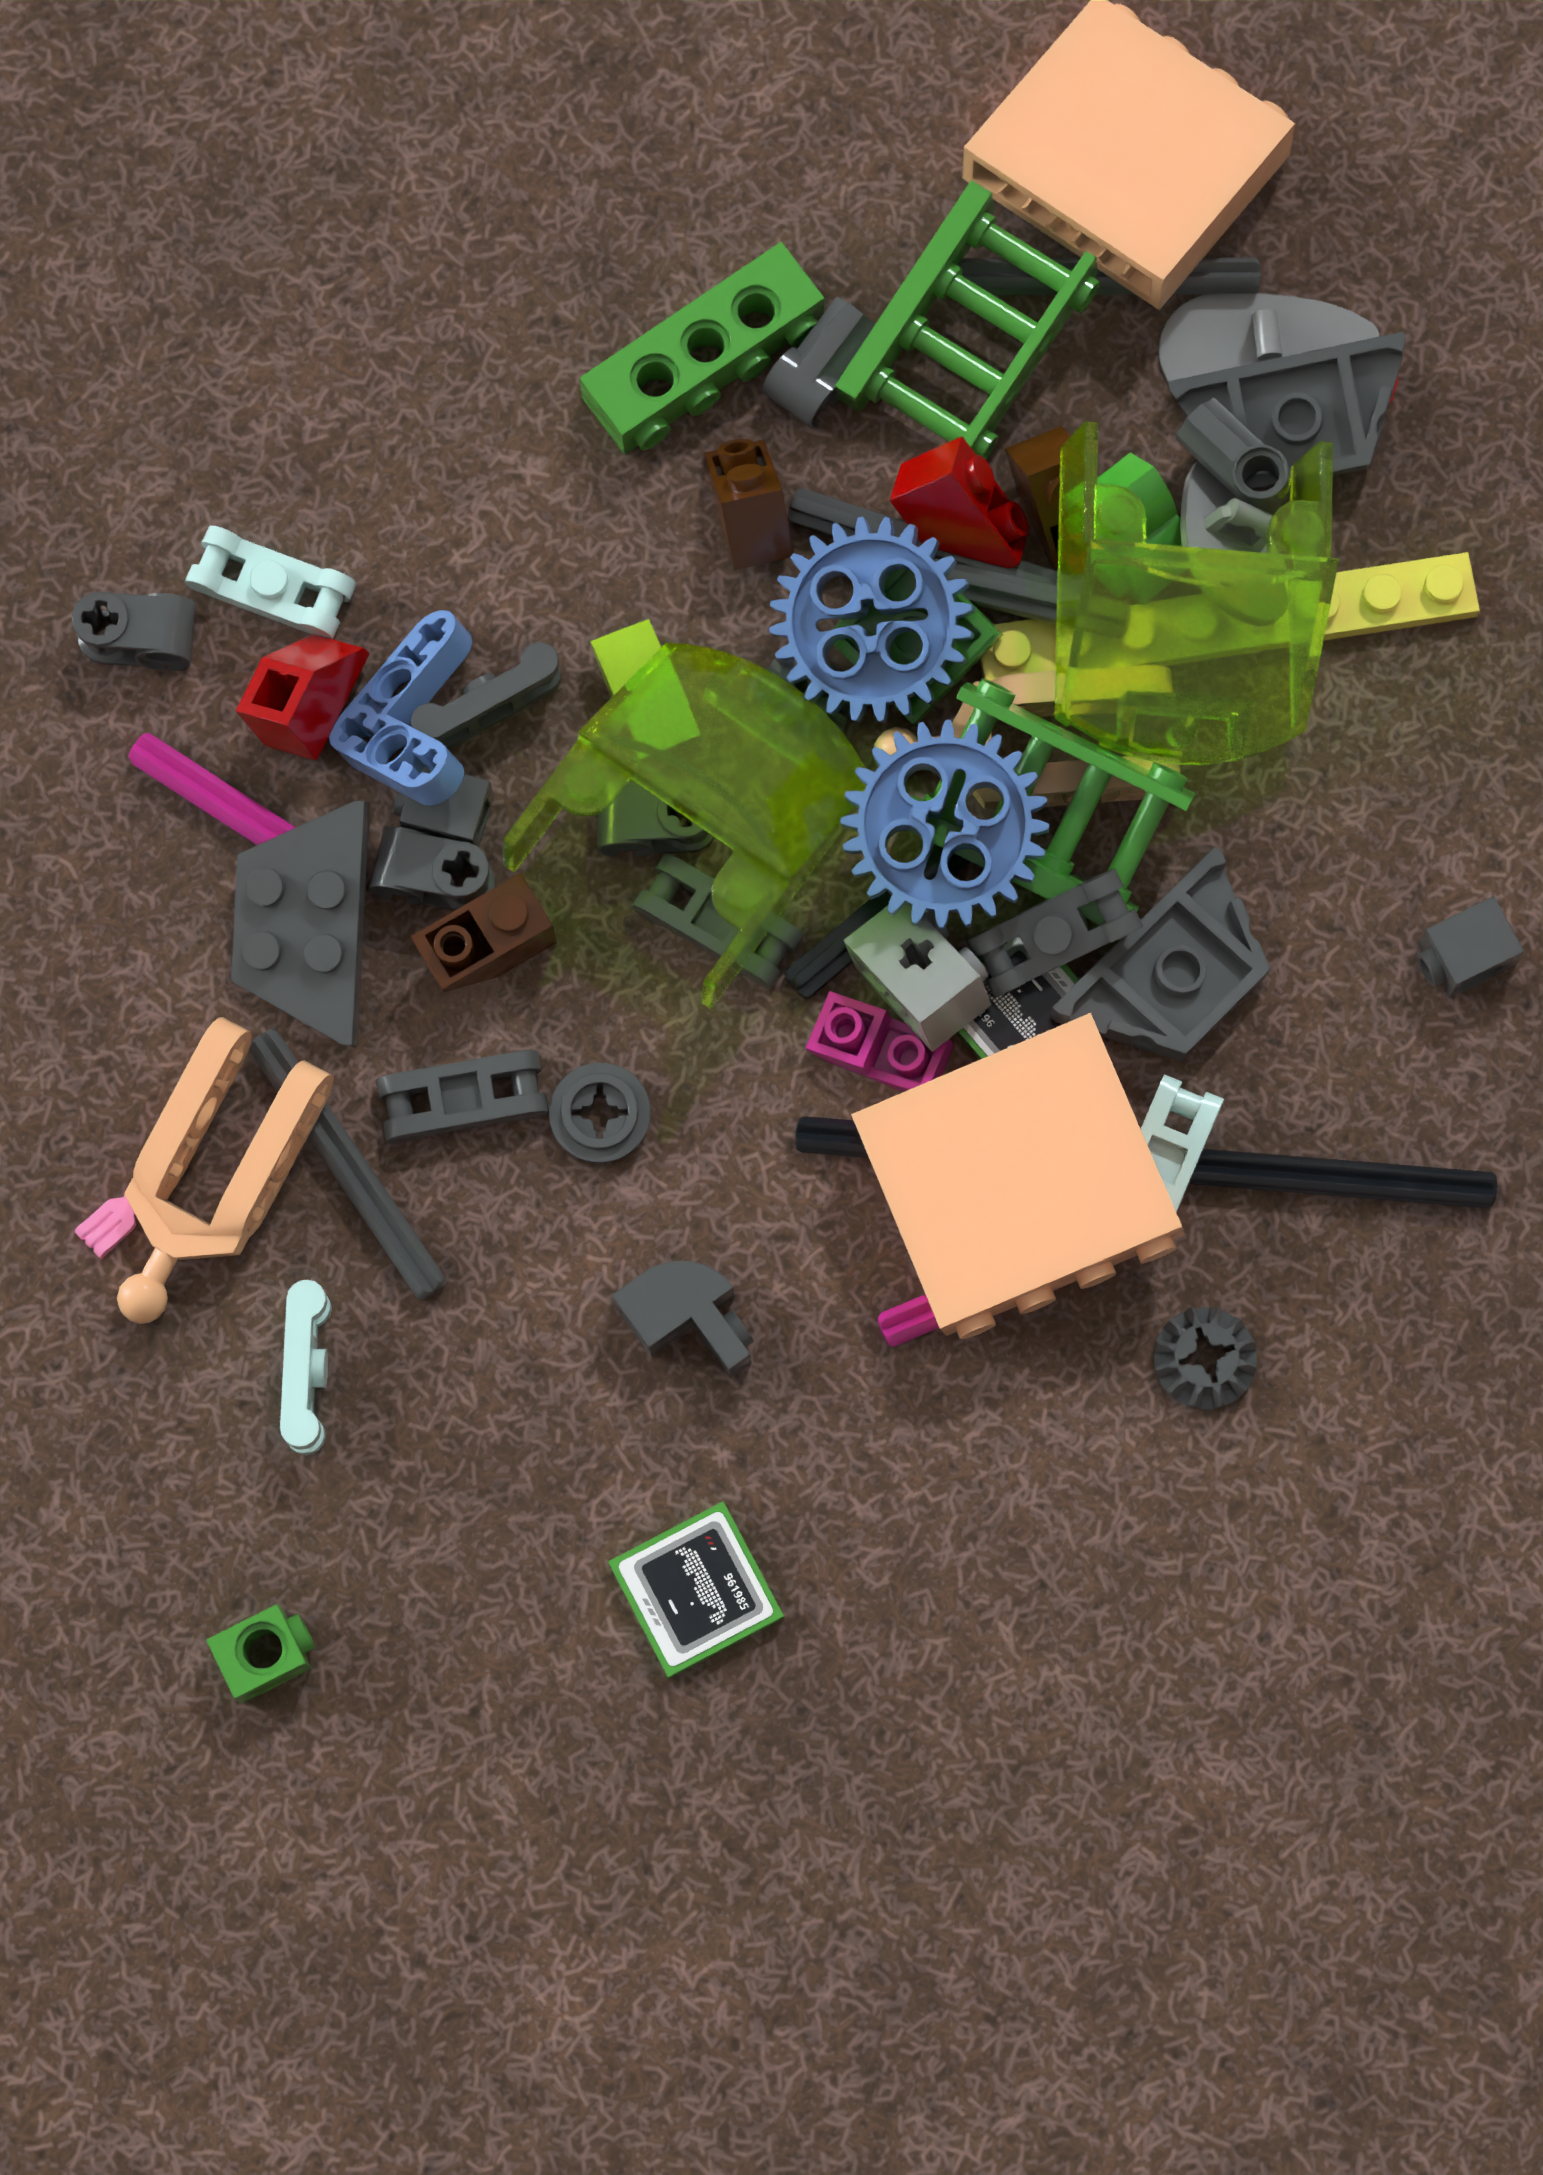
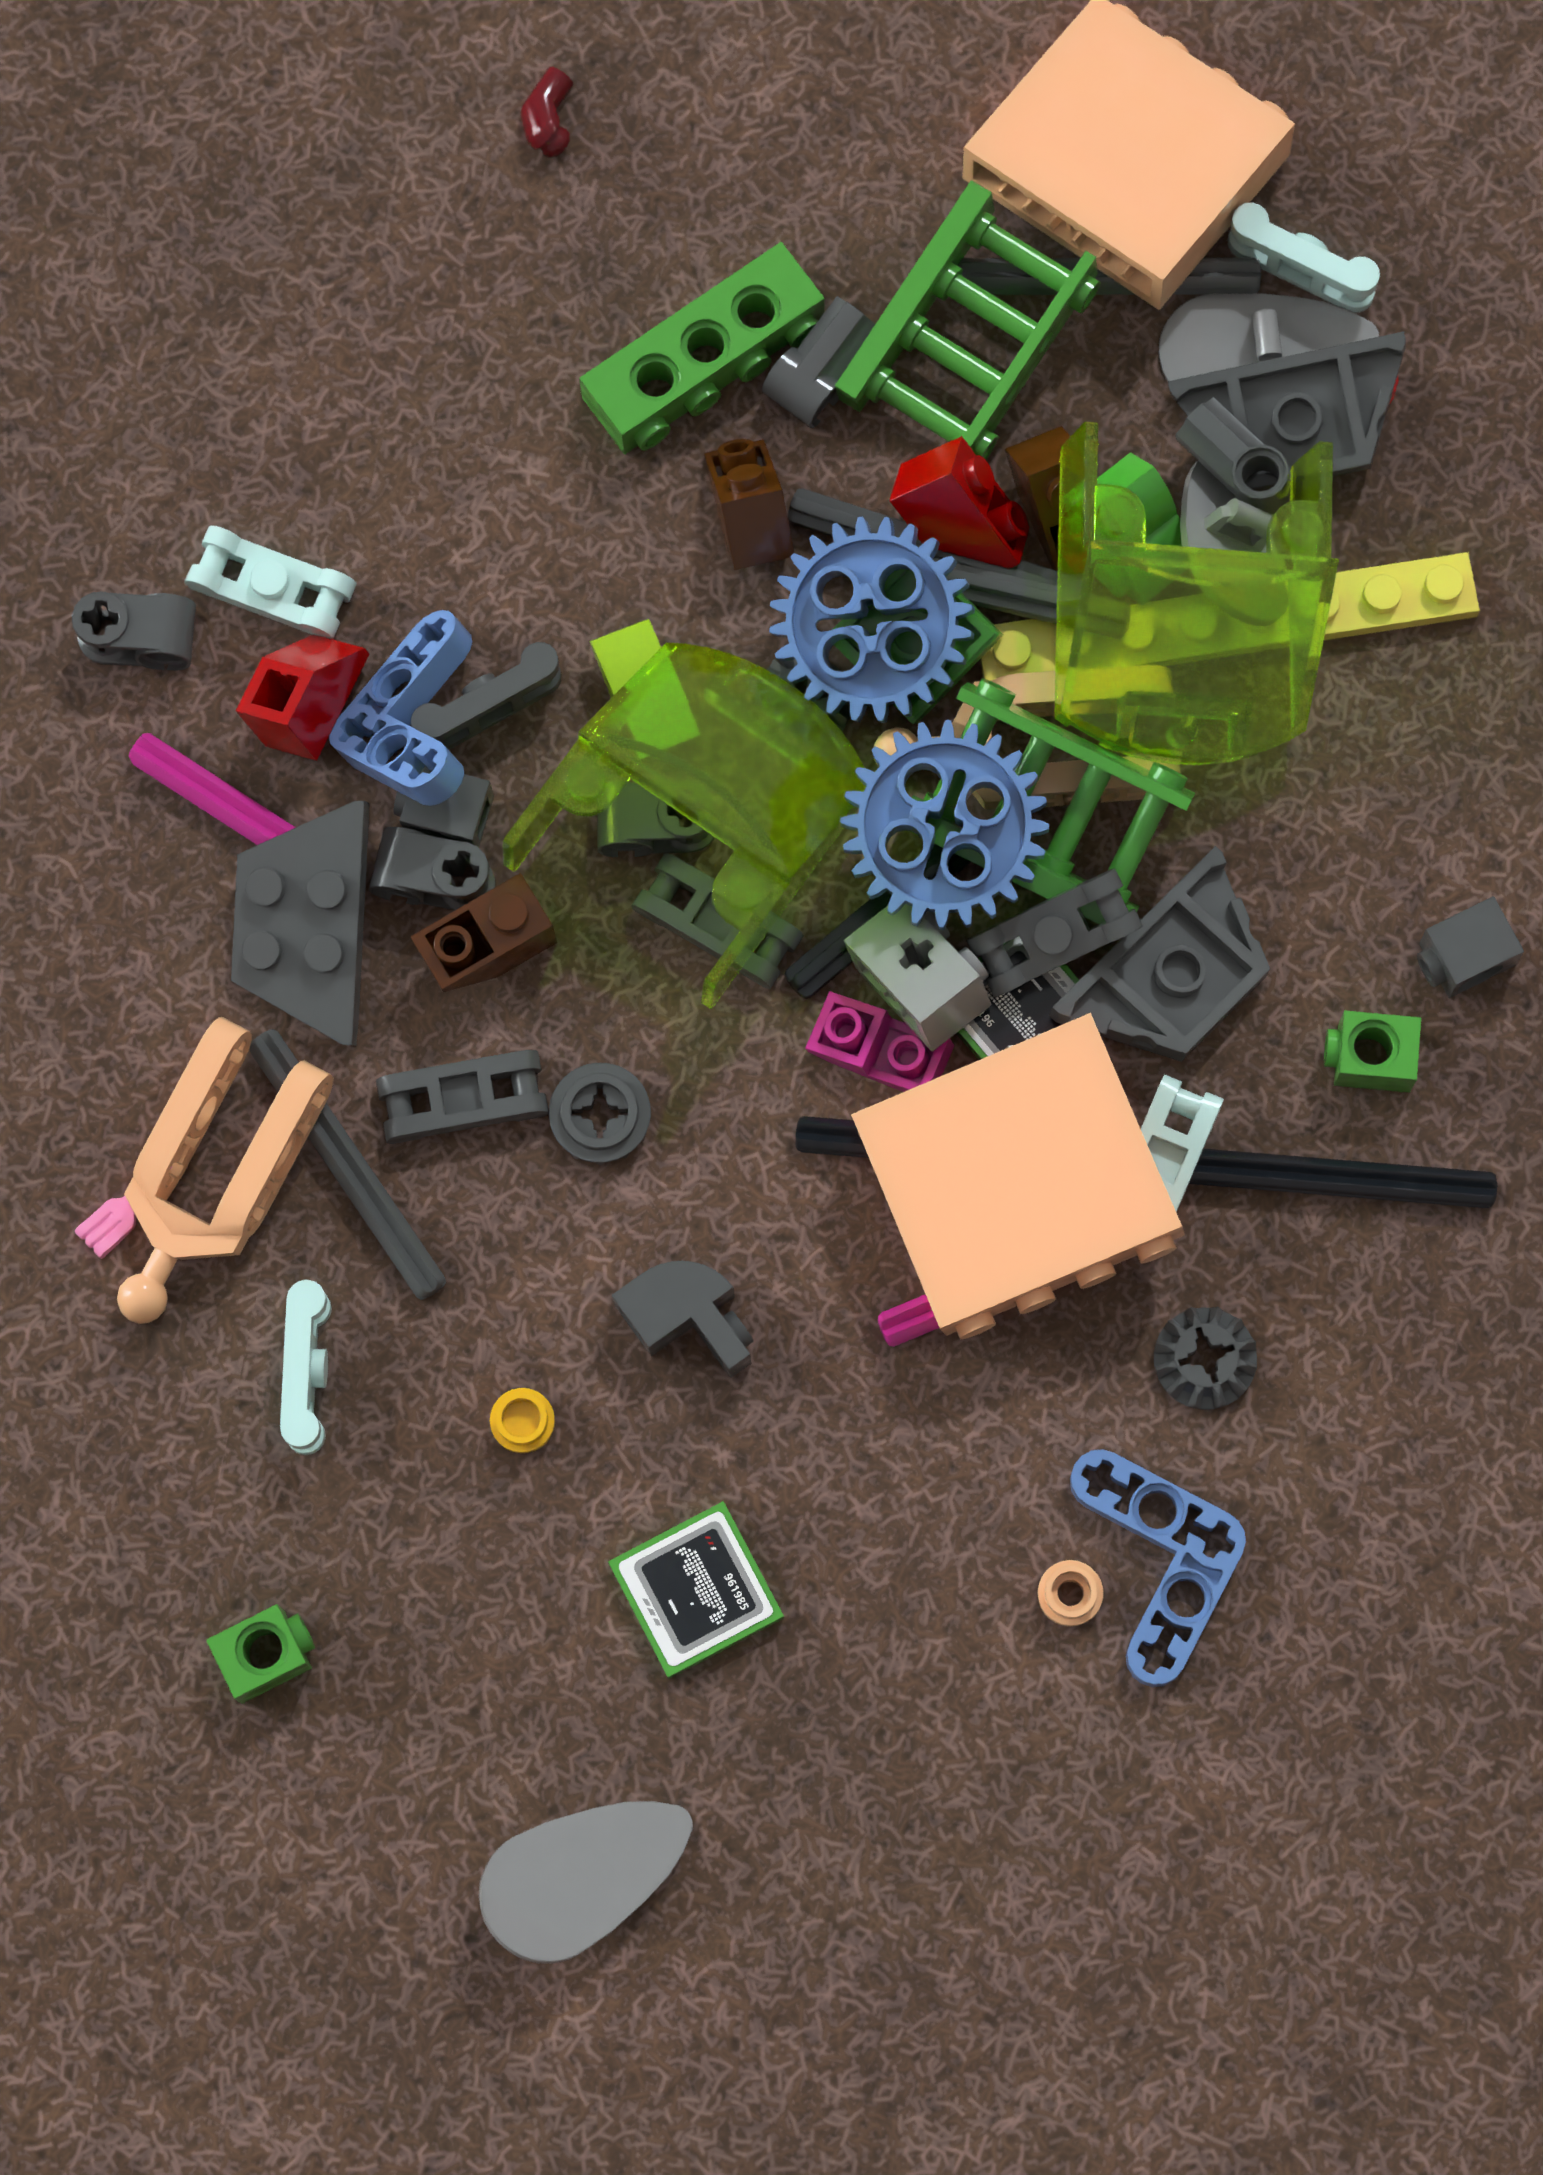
(522, 1420): none -> yellow plate
(540, 113): none -> dark red arm
(579, 1877): none -> light grey shield
(1070, 1572): none -> light nougat plate
(1187, 1565): none -> medium blue beam
(1303, 260): none -> light aqua plate
(1394, 1032): none -> bright green brick

